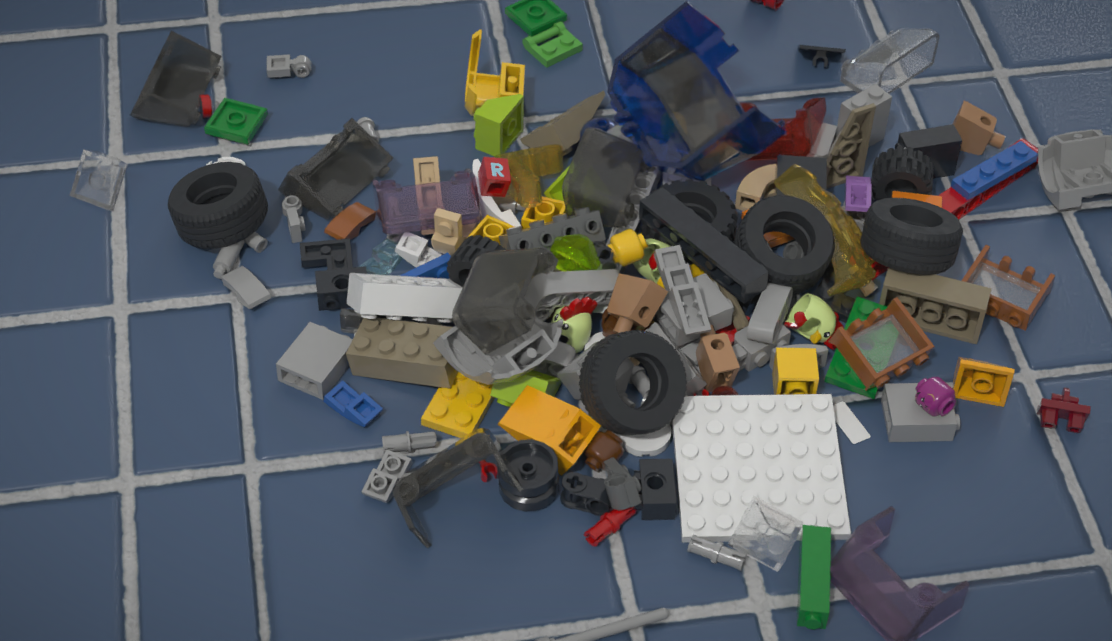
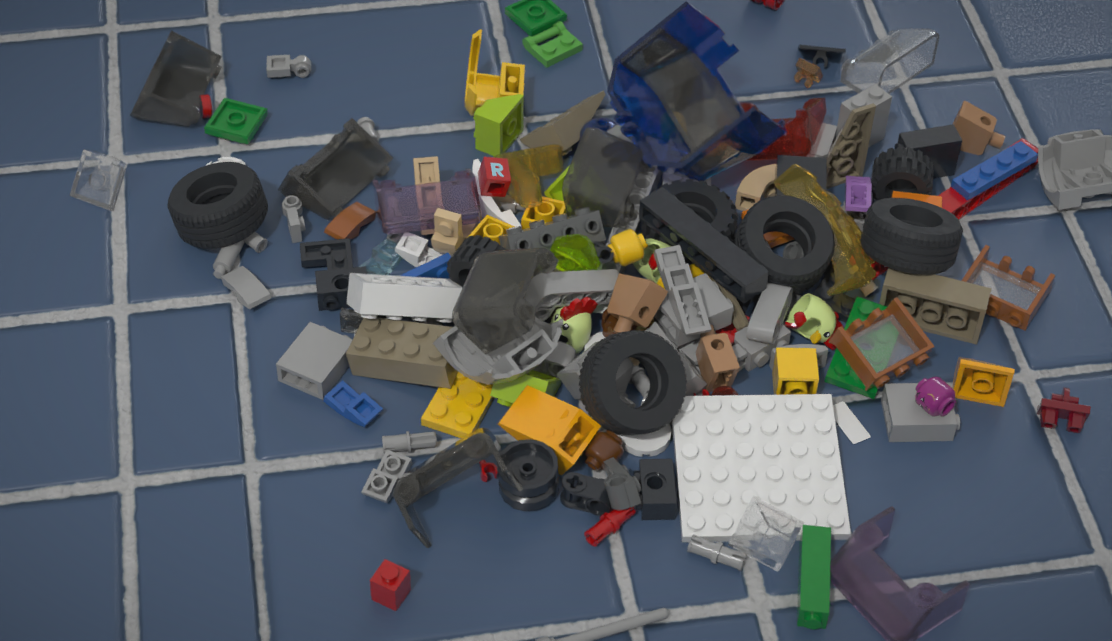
(390, 585): none -> red brick
(809, 71): none -> clear orange tile

